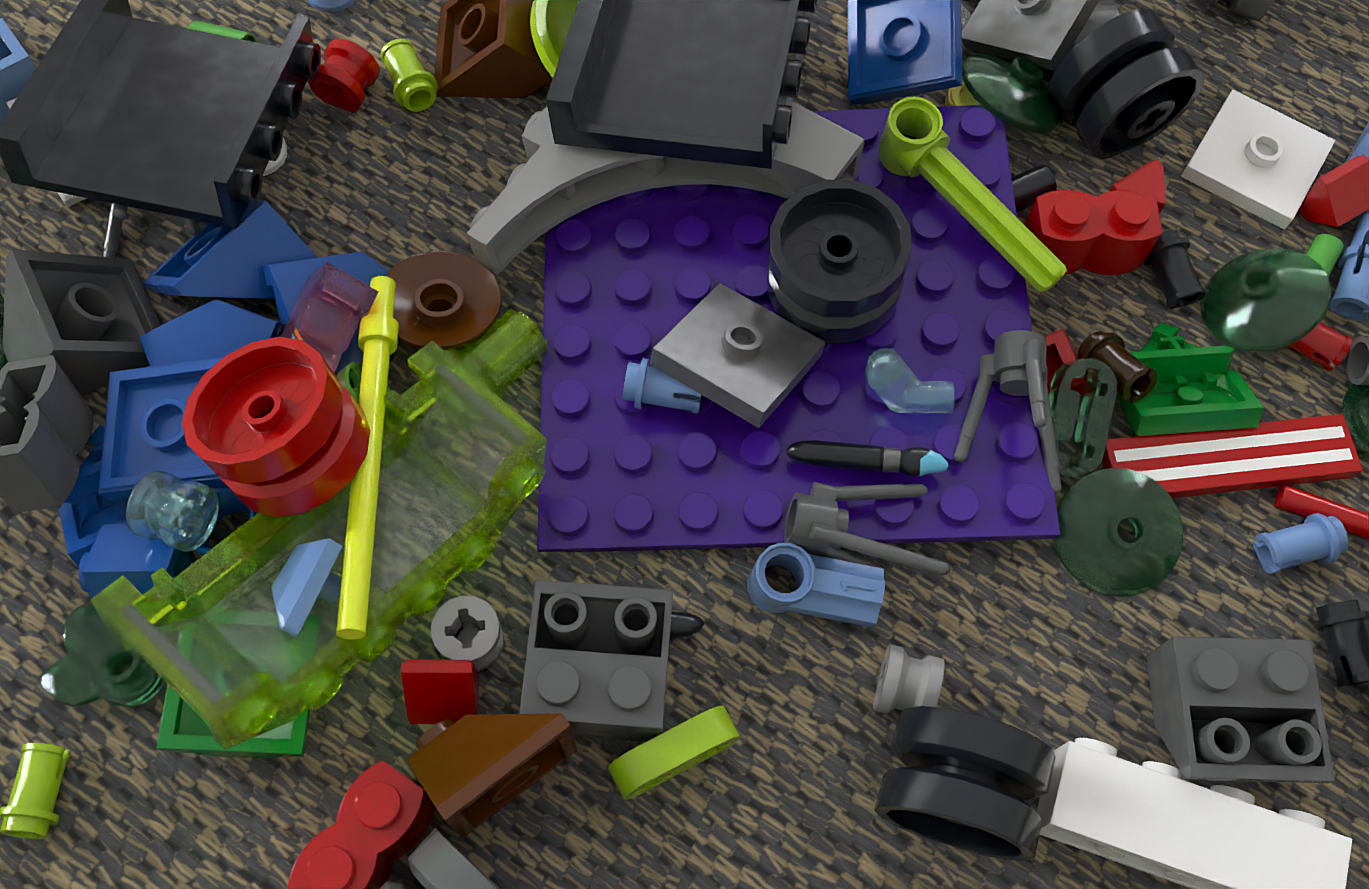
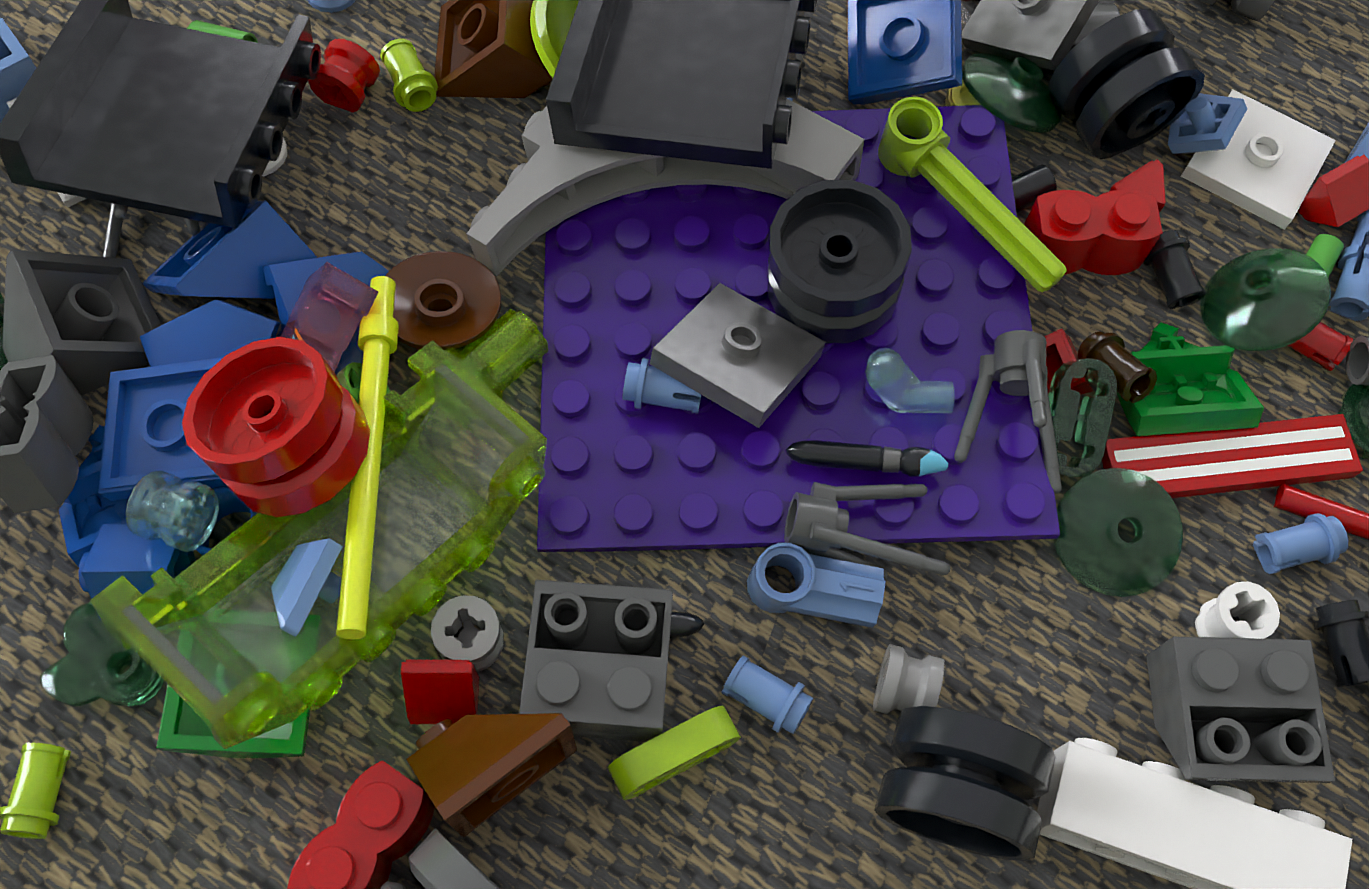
(768, 695): none -> medium blue pin
(1206, 124): none -> medium blue piece
(1248, 601): none -> white bush

